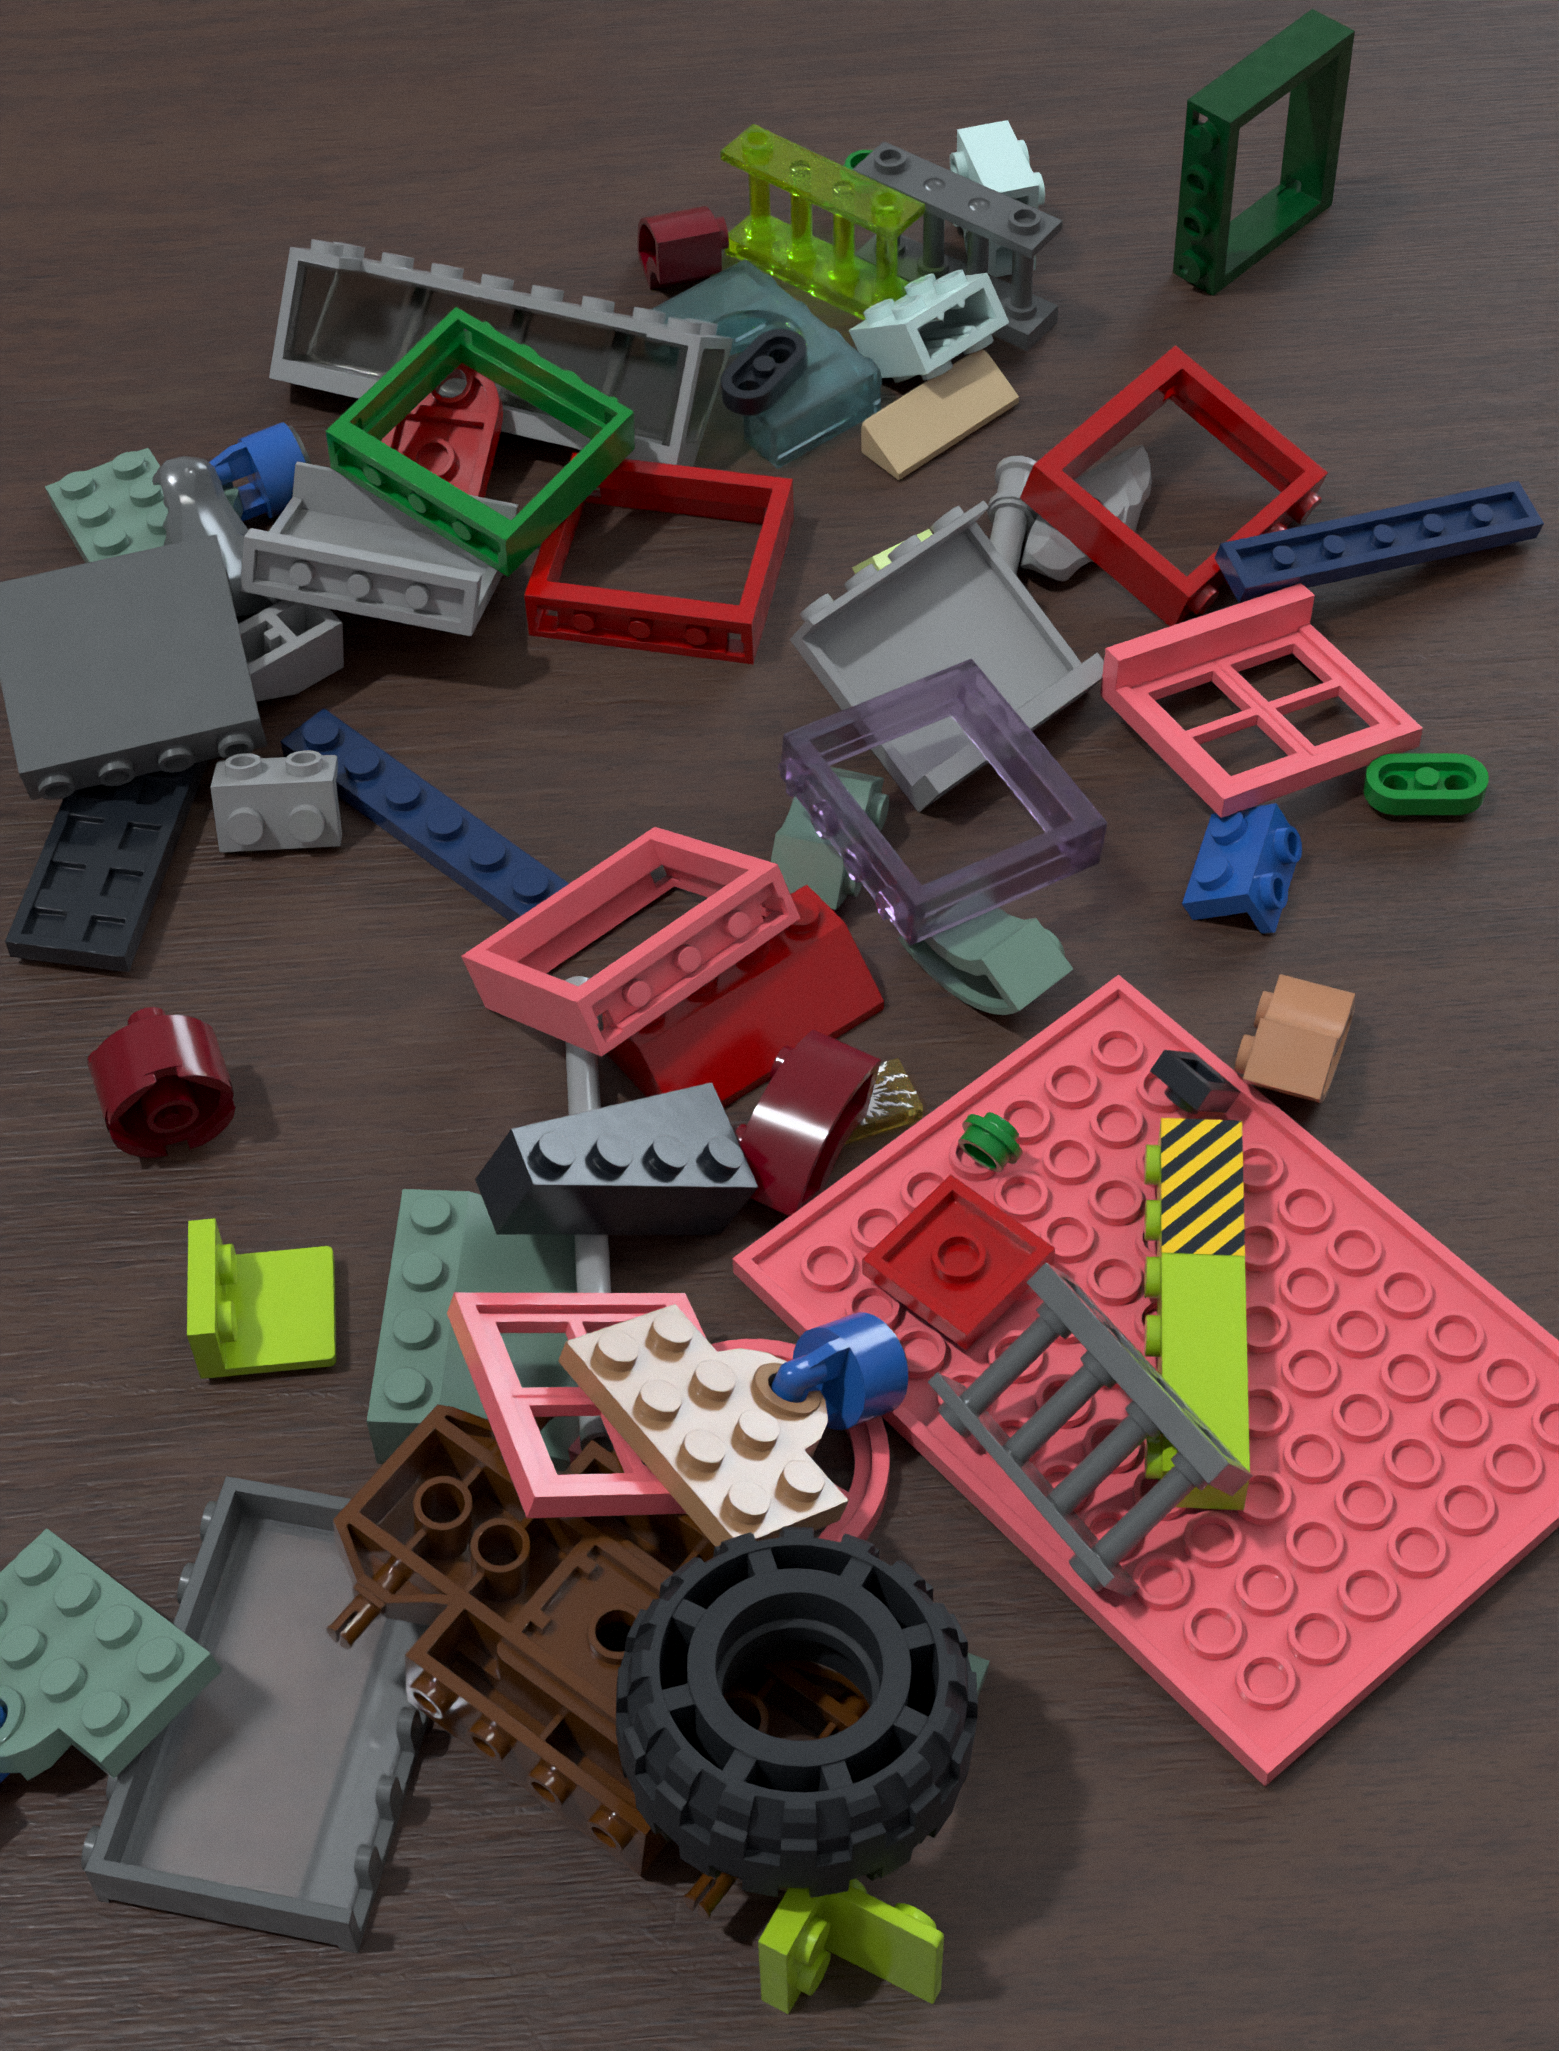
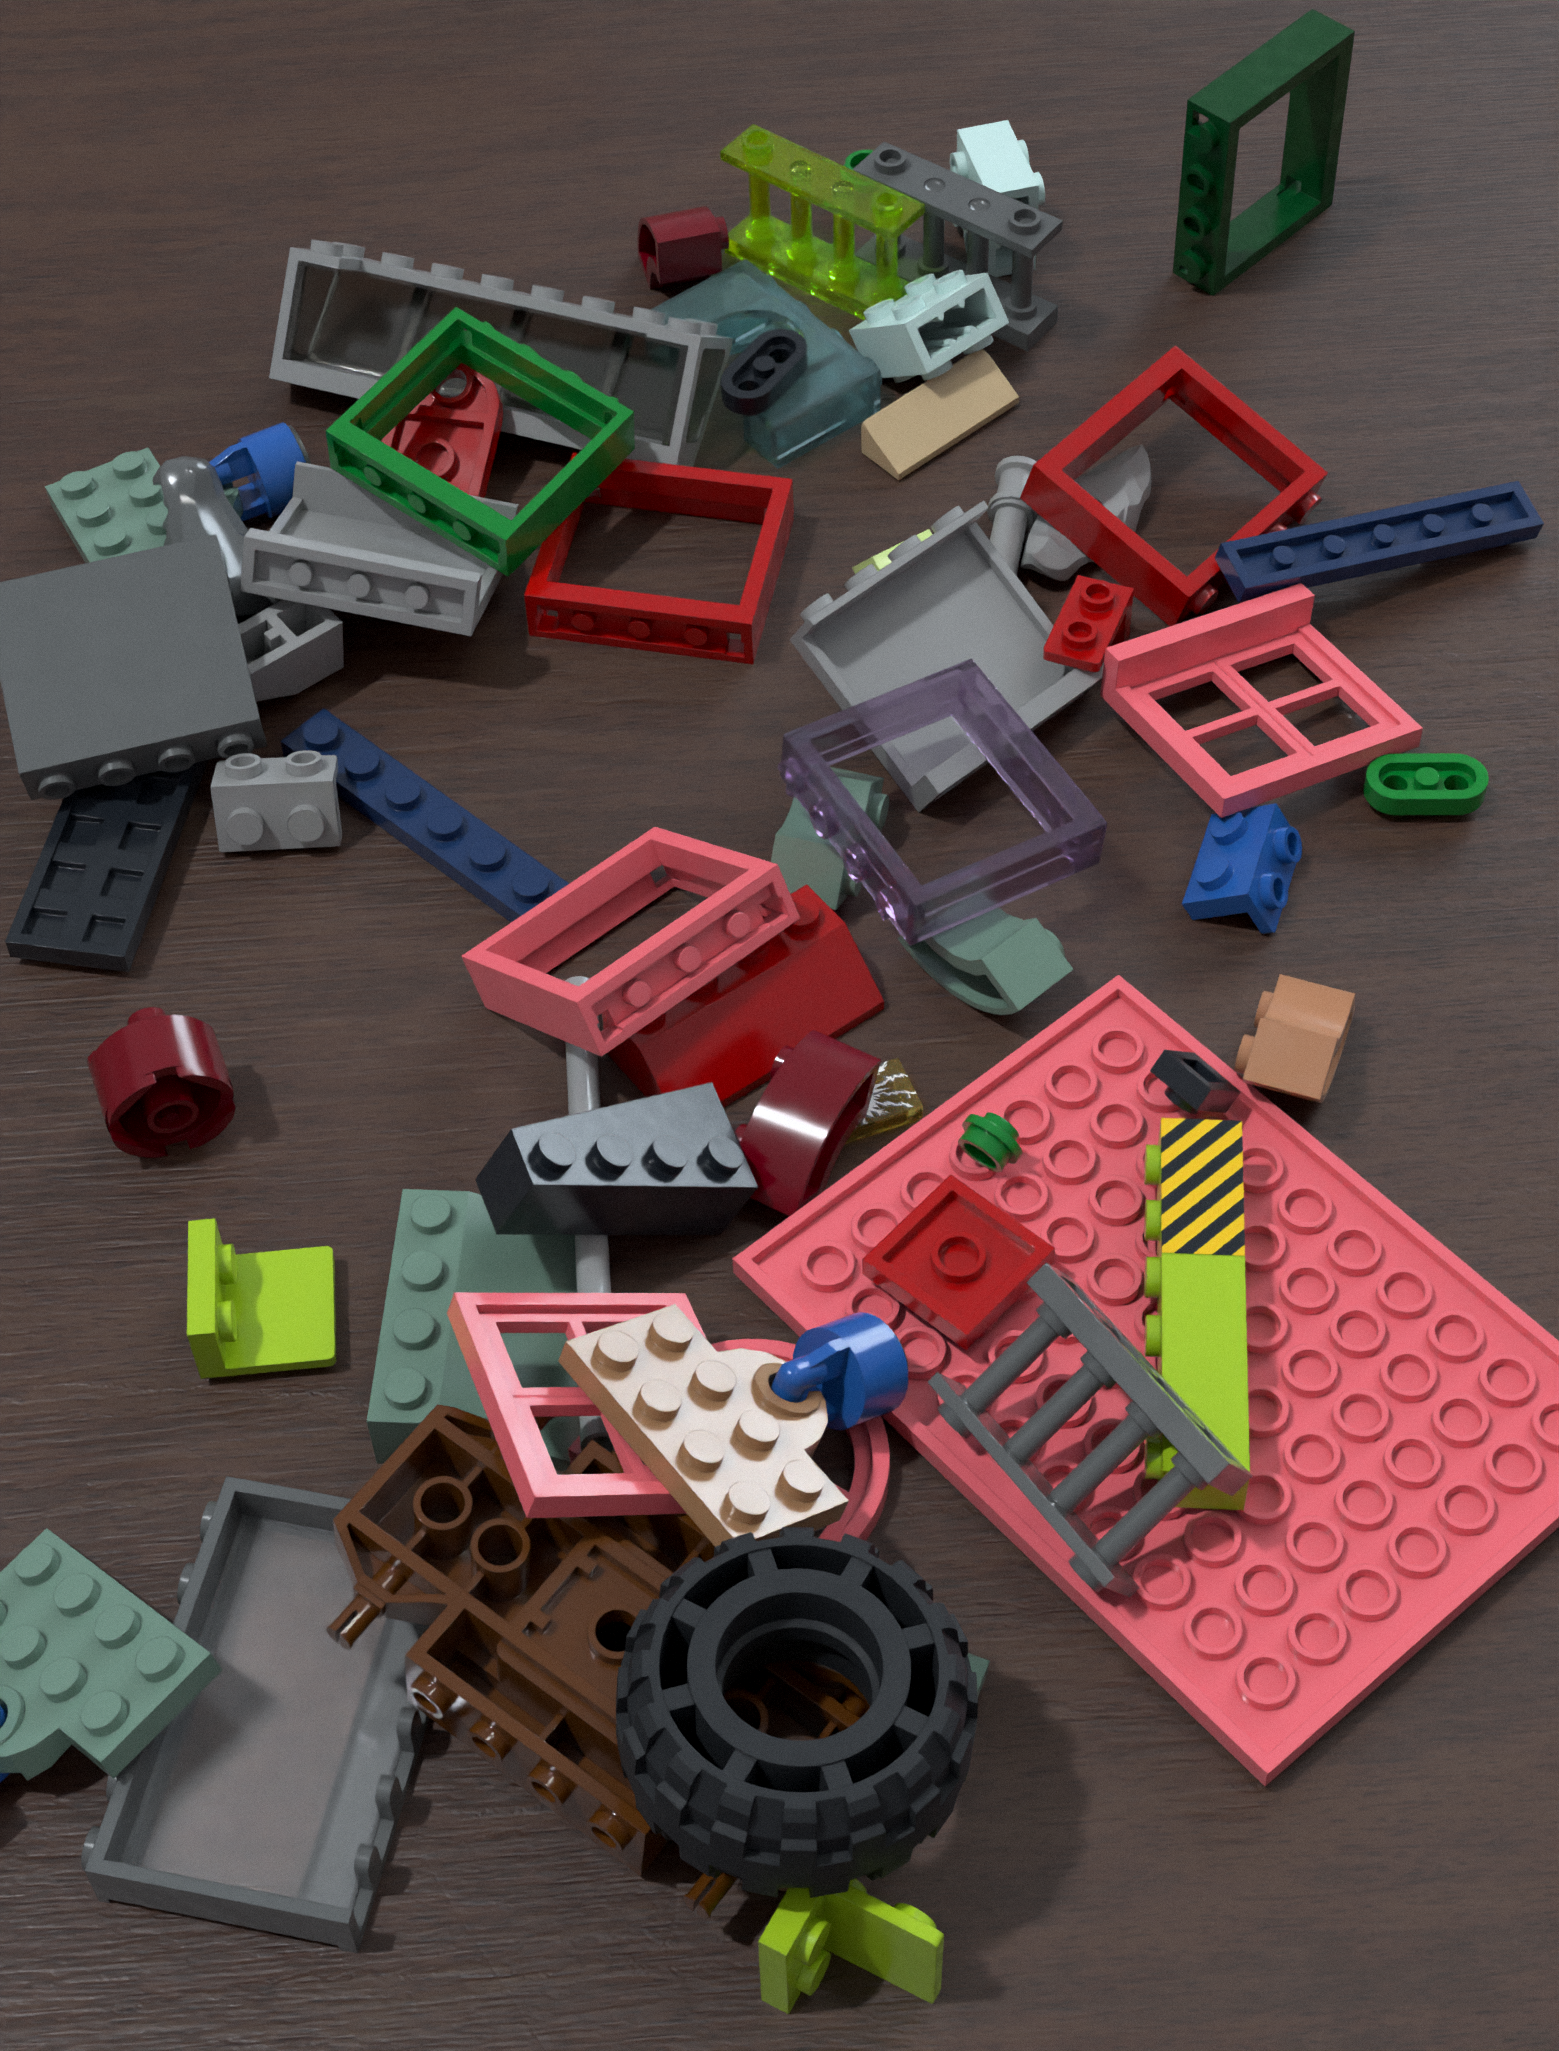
(1091, 619): none -> red bracket

